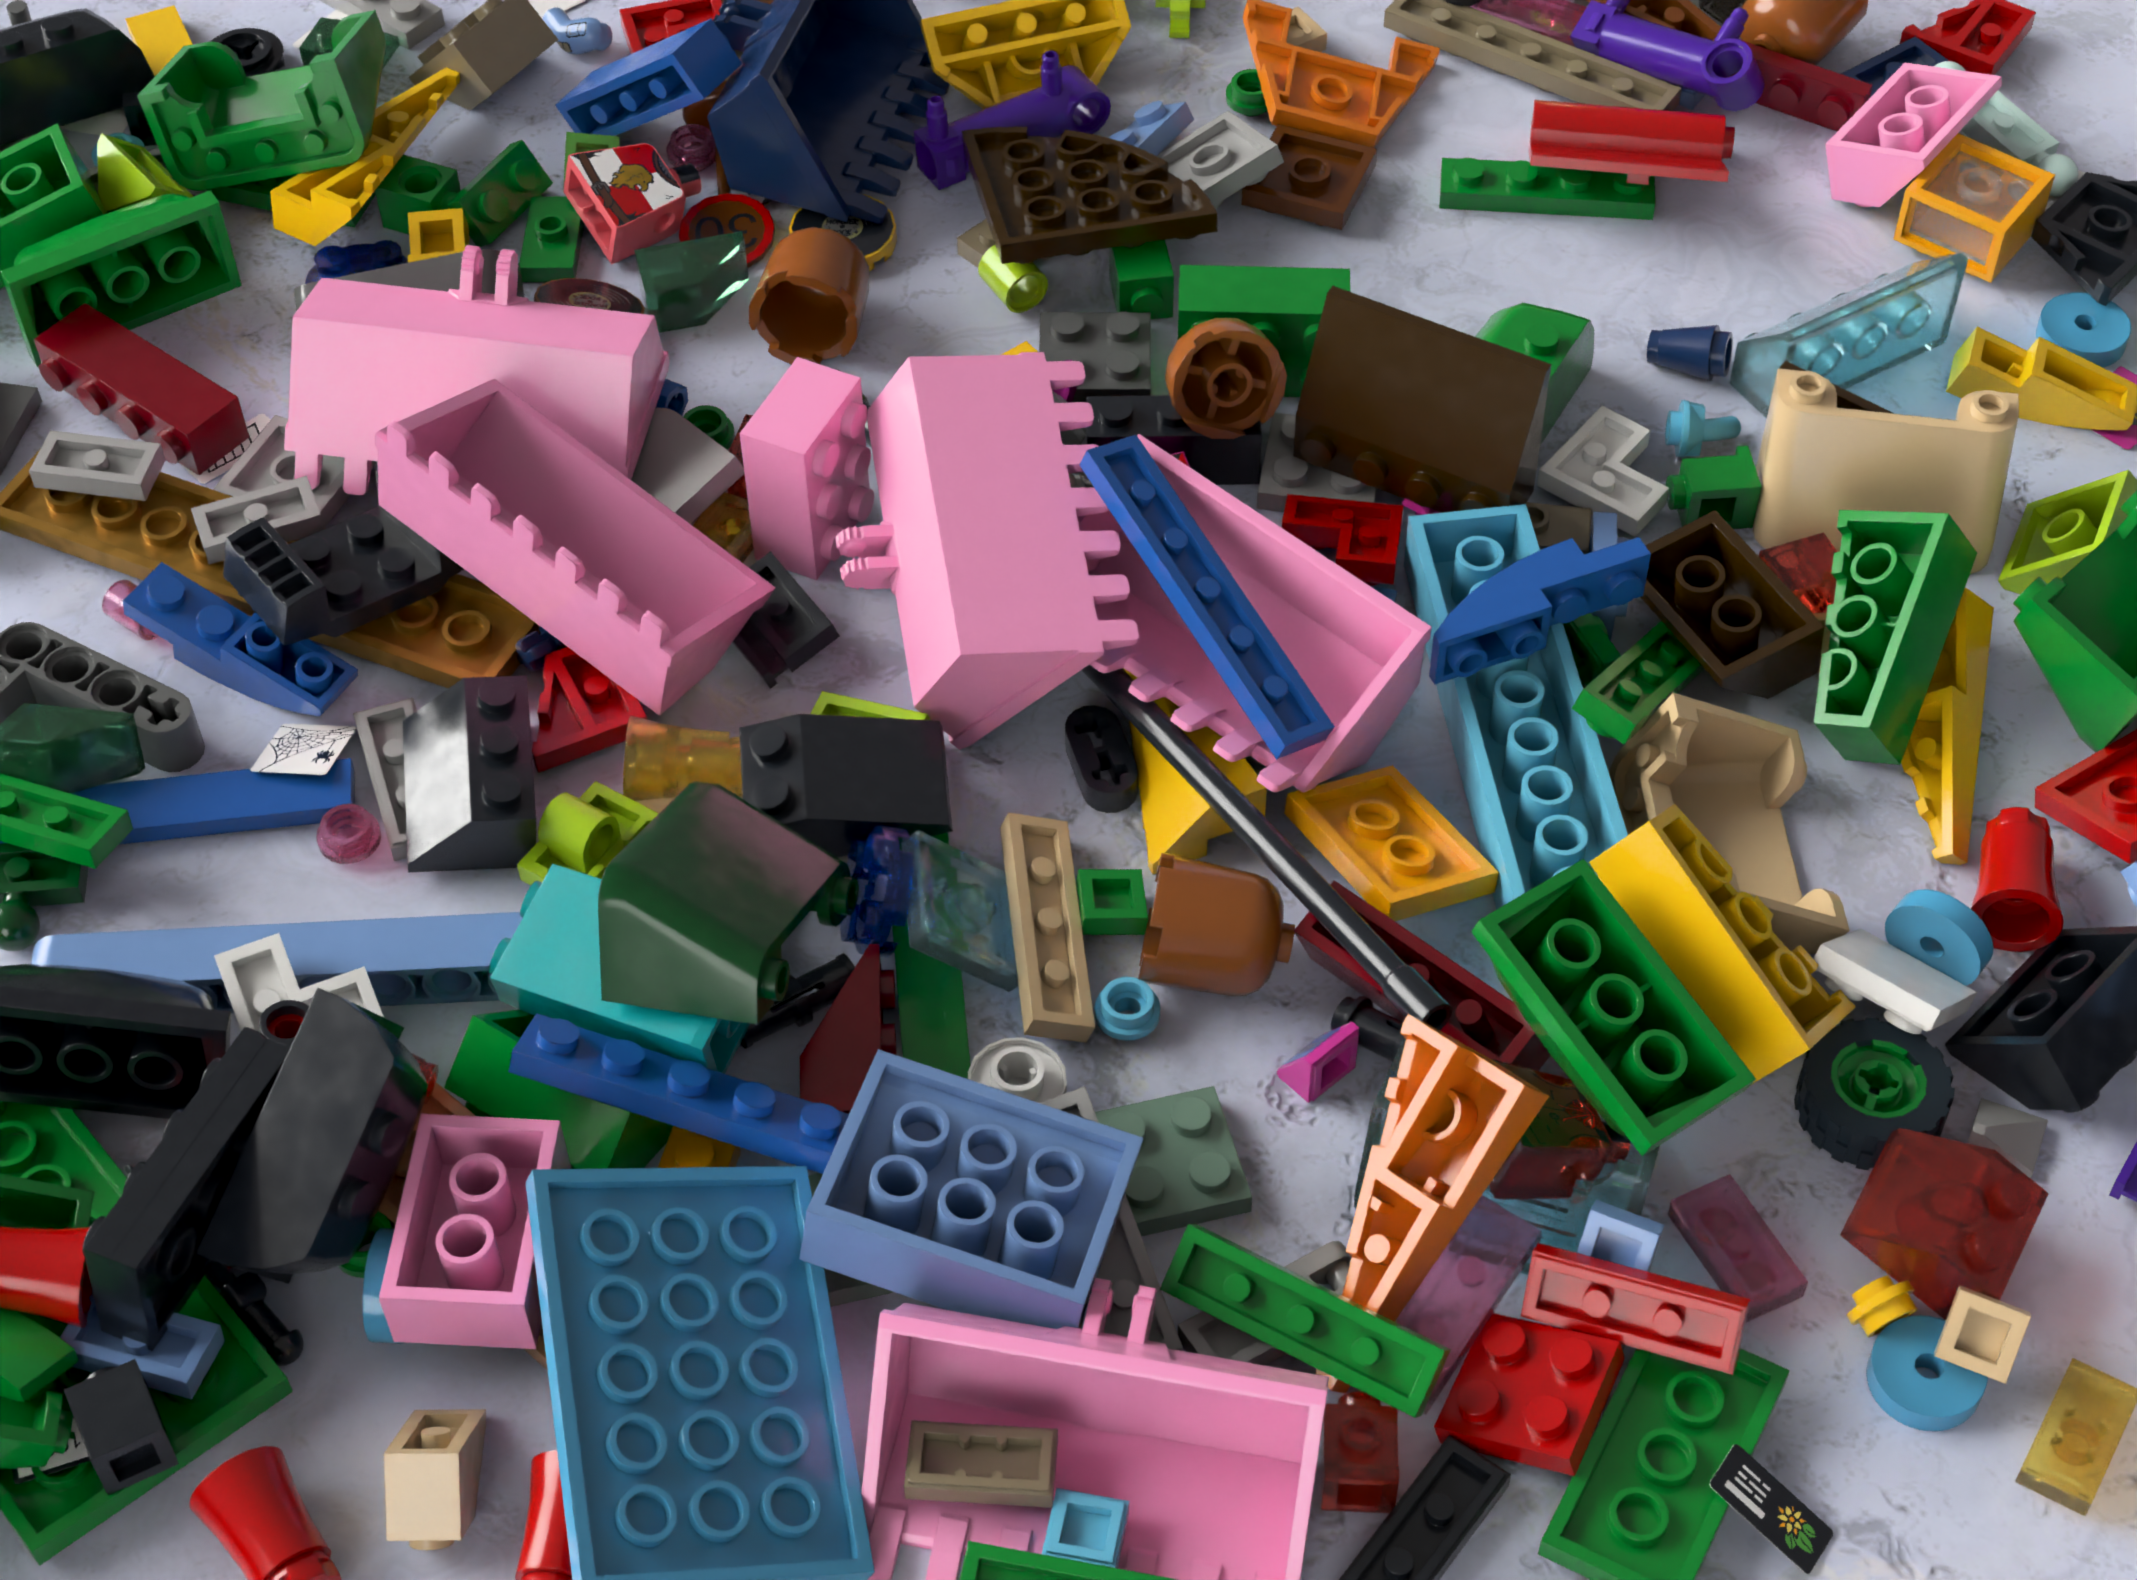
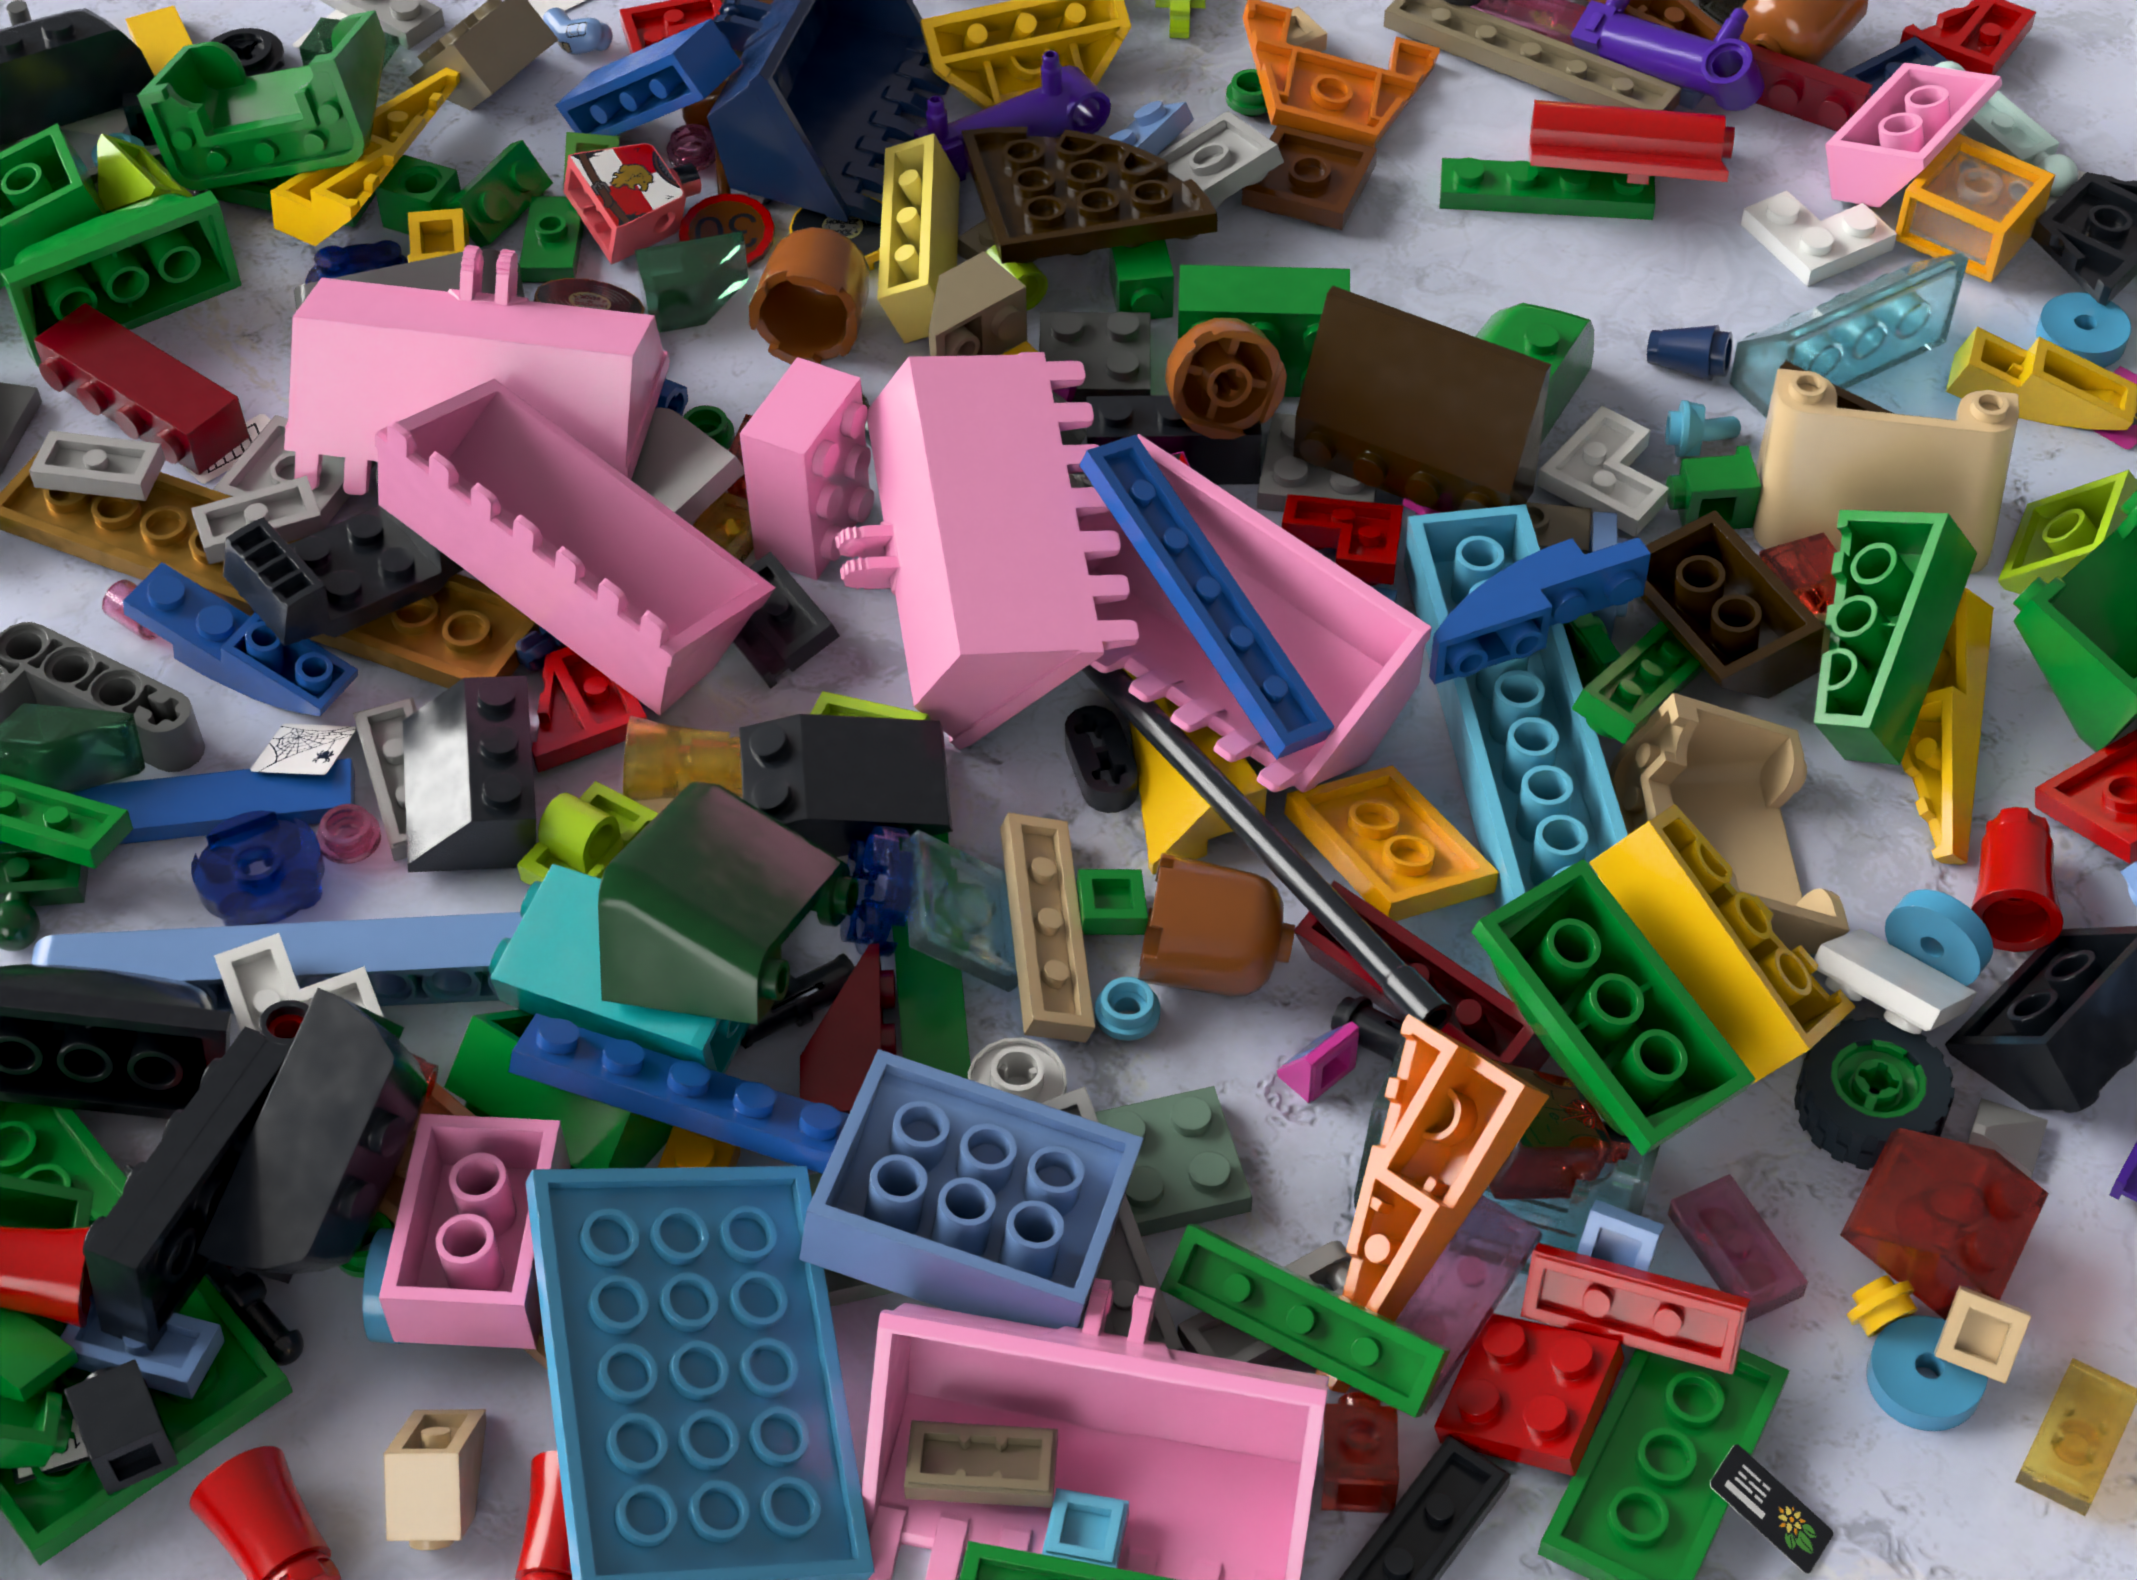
(262, 898): none -> clear blue plate
(916, 232): none -> light yellow brick
(977, 310): none -> dark tan slope
(1816, 247): none -> white plate

